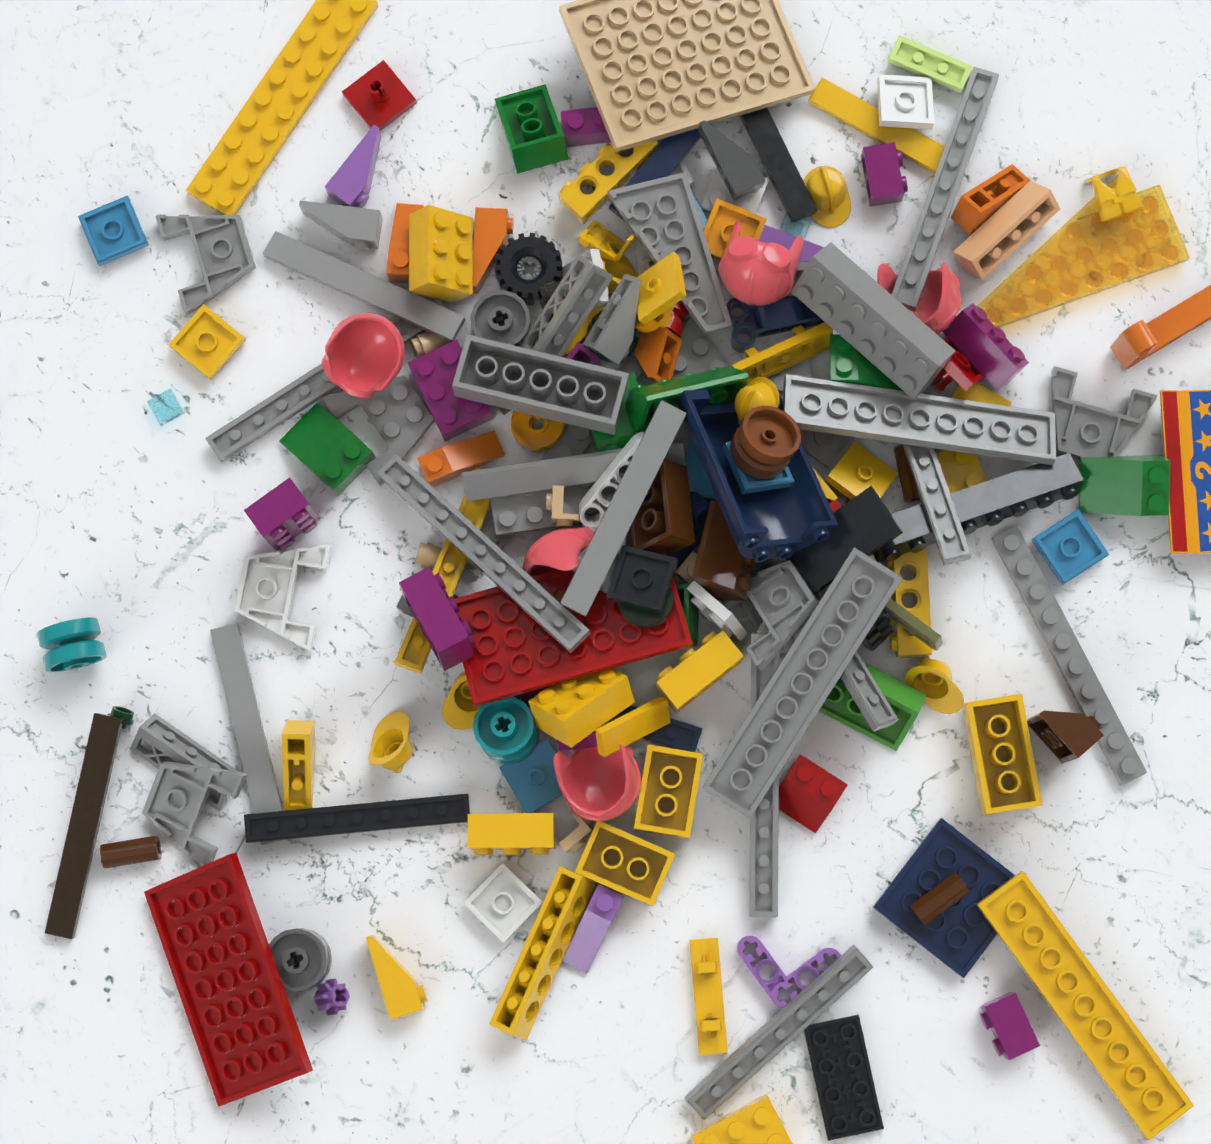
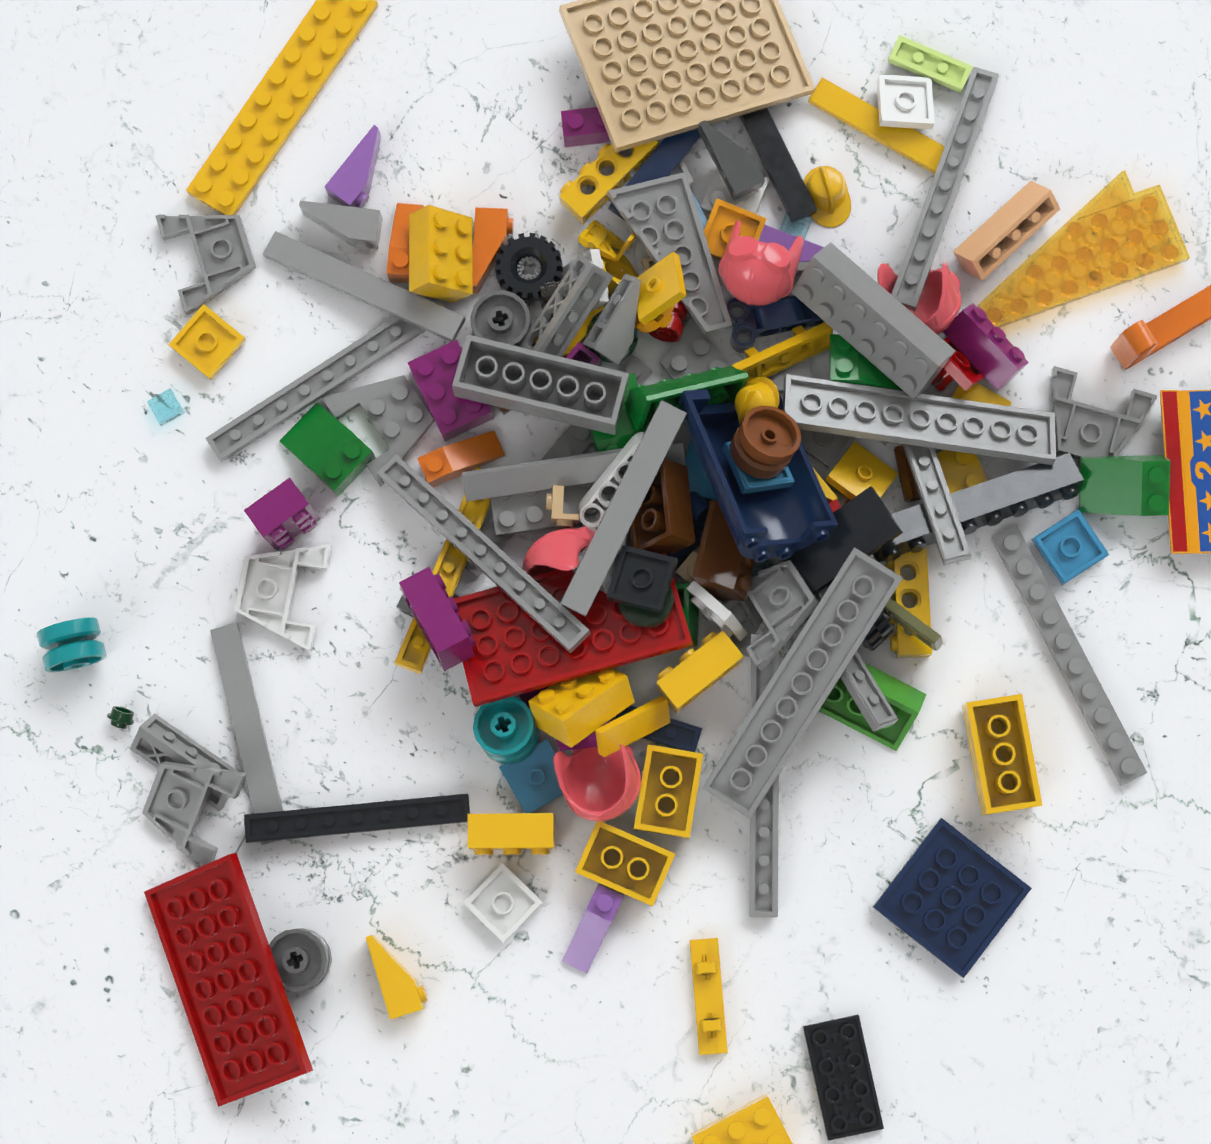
(84, 826): dark brown tile -> none
(113, 230): dark azure plate -> none
(130, 852): reddish brown axle -> none
(298, 764): yellow slope -> none
(331, 997): medium lavender gear -> none
(364, 354): coral piece -> none
(379, 96): red tile -> none
(391, 742): yellow piece -> none
(426, 343): tan cone -> none
(427, 555): tan cone -> none
(458, 706): yellow piece -> none
(531, 129): green slope -> none
(536, 439): light orange plate -> none
(542, 953): yellow brick -> none
(575, 839): tan bracket -> none
(658, 353): orange slope -> none
(778, 1032): light grey tile -> none
(780, 979): medium lavender beam -> none
(809, 793): red slope -> none
(883, 174): magenta brick -> none
(935, 680): yellow piece -> none
(939, 899): reddish brown axle -> none
(987, 198): orange slope -> none
(1009, 1025): magenta brick -> none
(1066, 733): reddish brown slope -> none
(1085, 1005): yellow plate -> none
(1115, 200): yellow piece -> none

